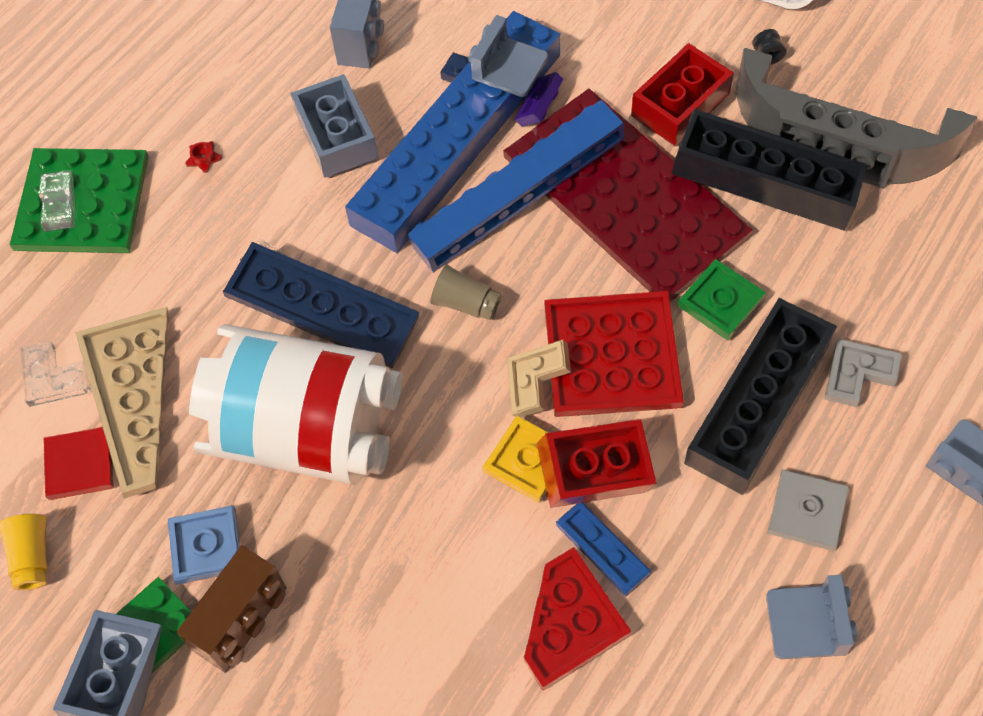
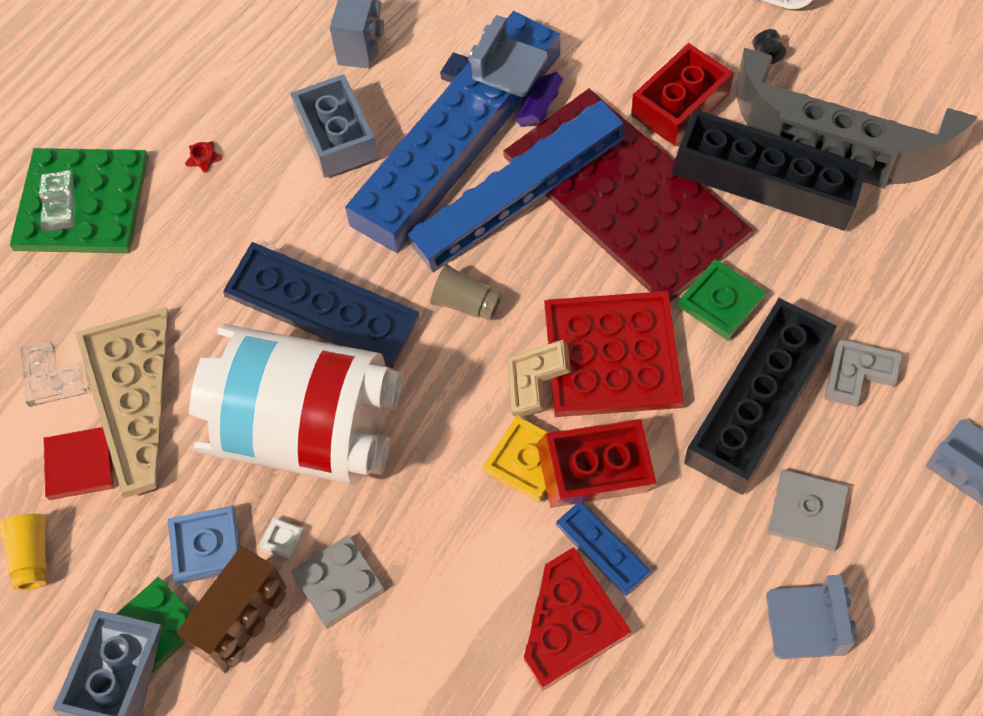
(281, 539): none -> white tile
(337, 581): none -> light grey plate

